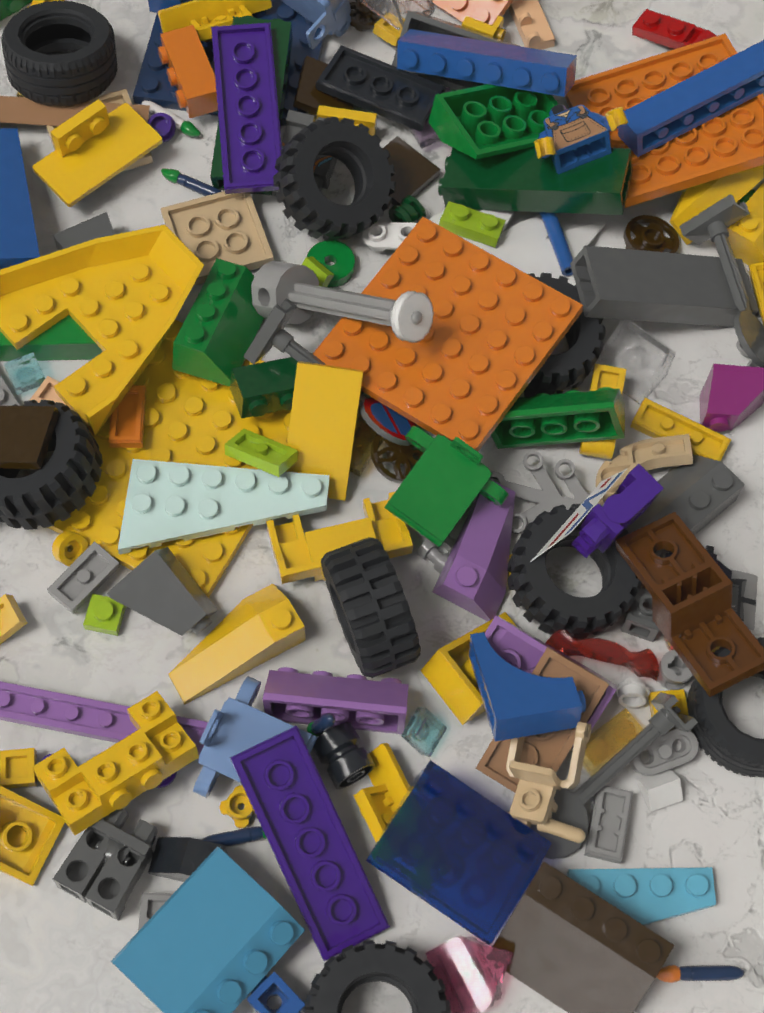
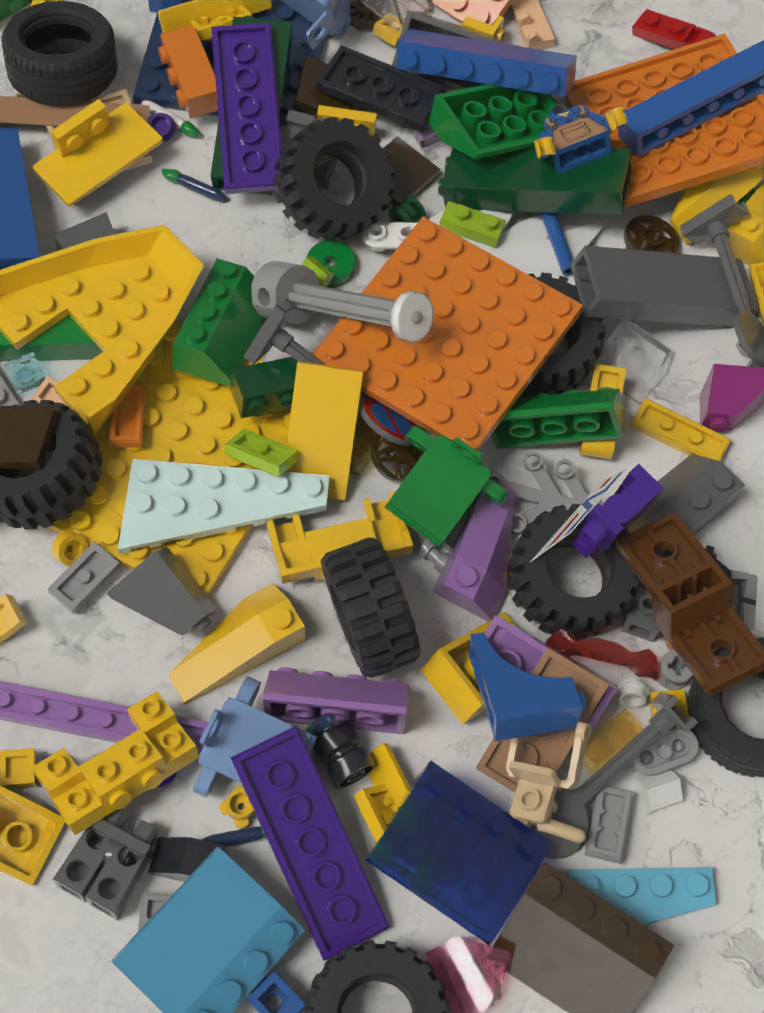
(104, 615): lime plate -> none
(220, 228): tan plate -> none
(424, 731): clear light blue plate -> none
(648, 453): tan plate -> none
(700, 973): dark blue piece -> none

